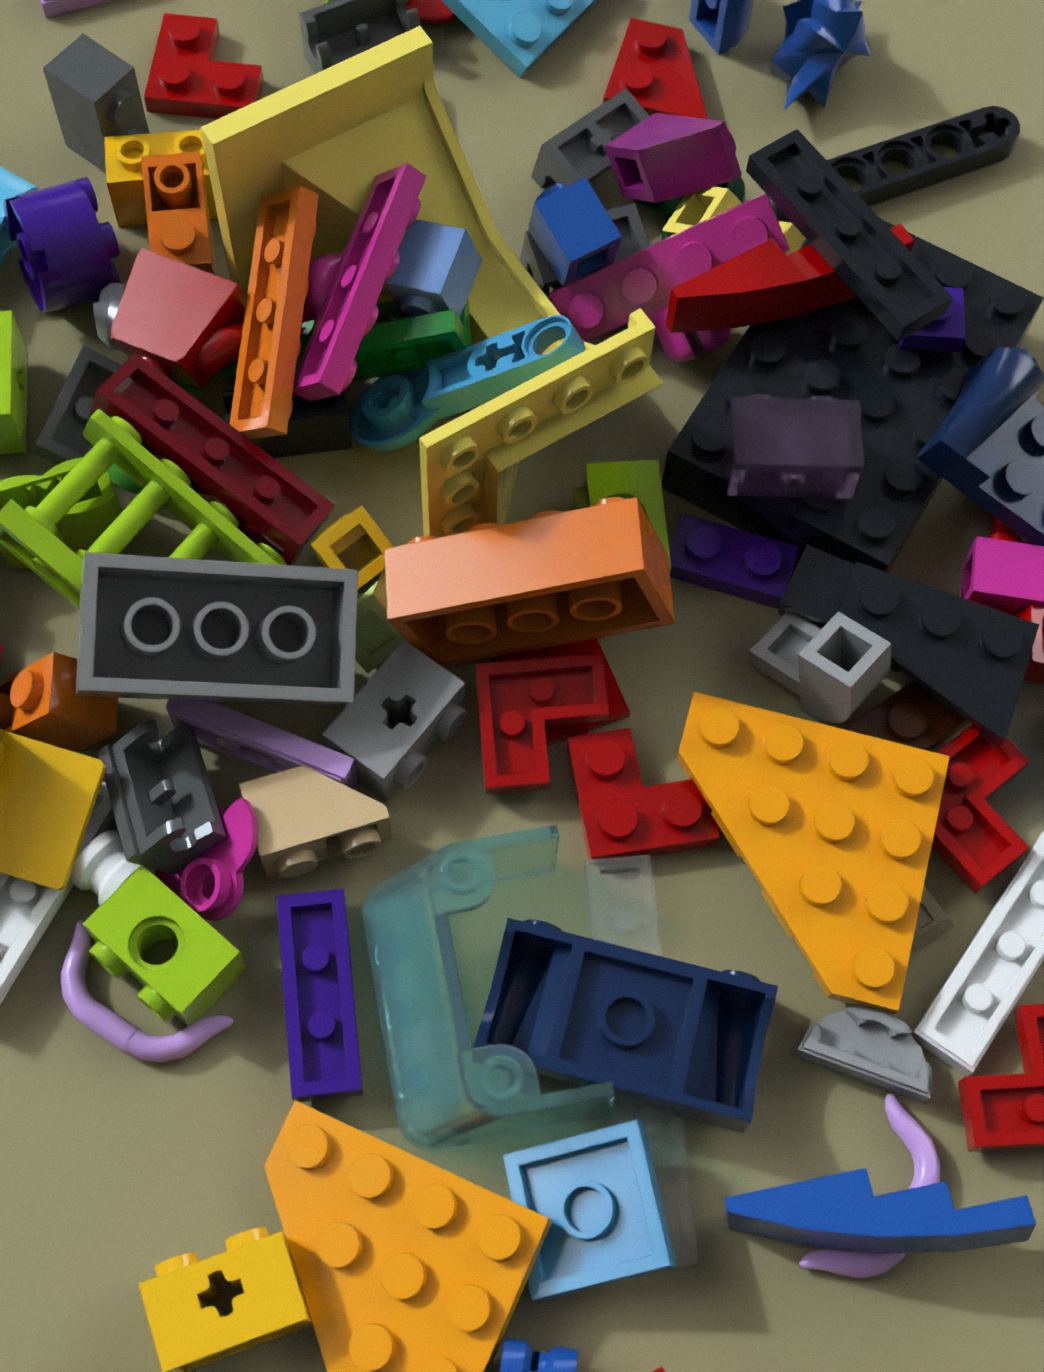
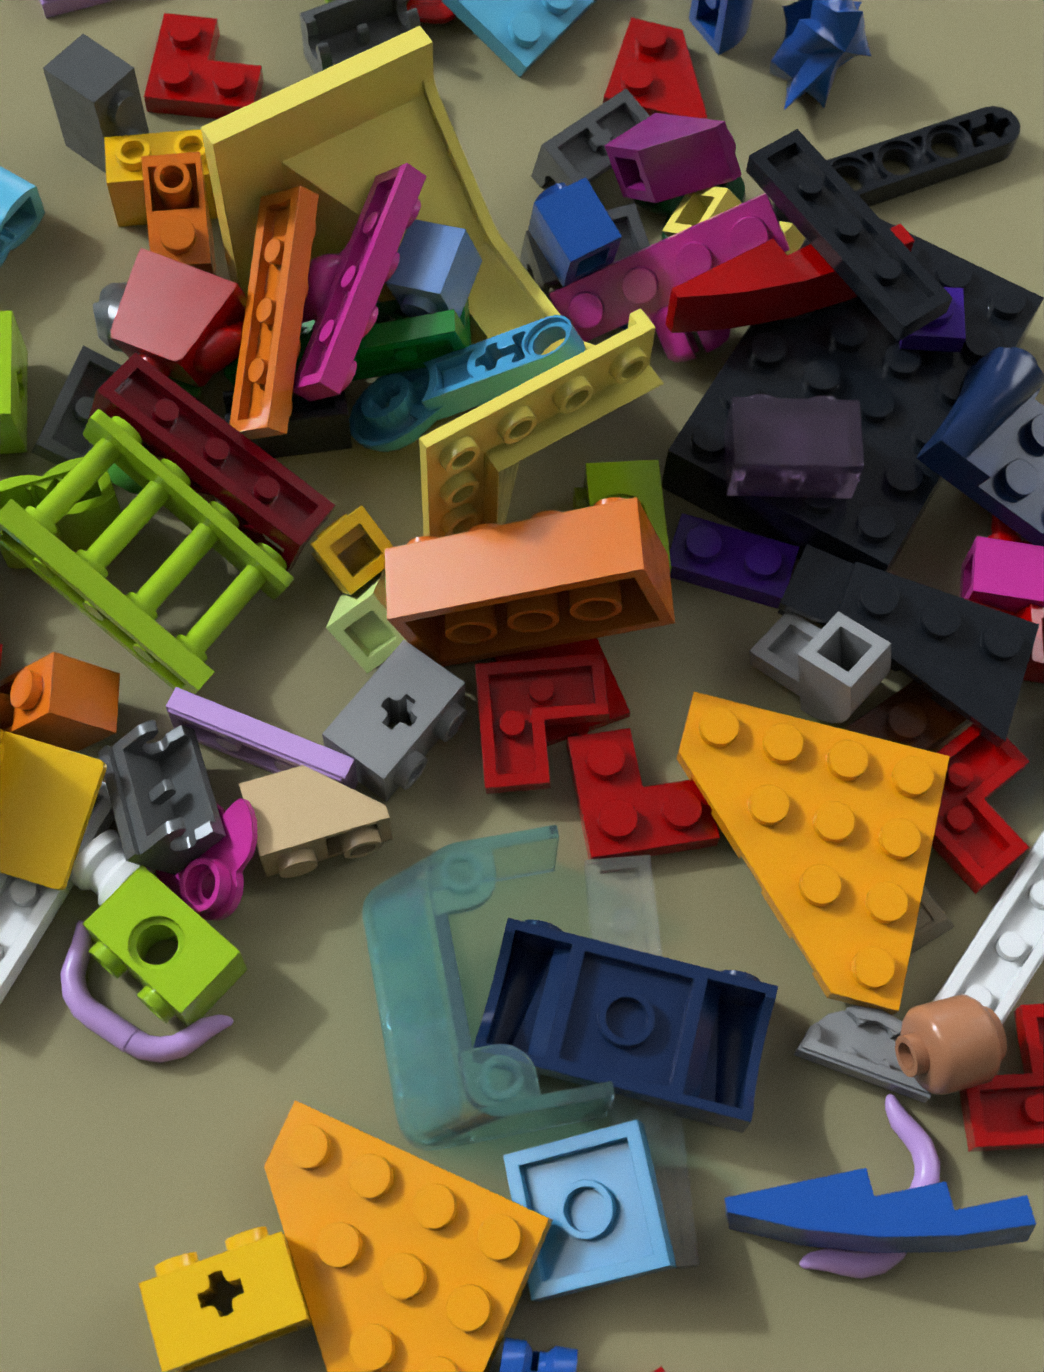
(62, 244): dark purple brick -> none
(216, 631): light grey brick -> none
(319, 996): dark purple plate -> none
(951, 1044): none -> nougat head

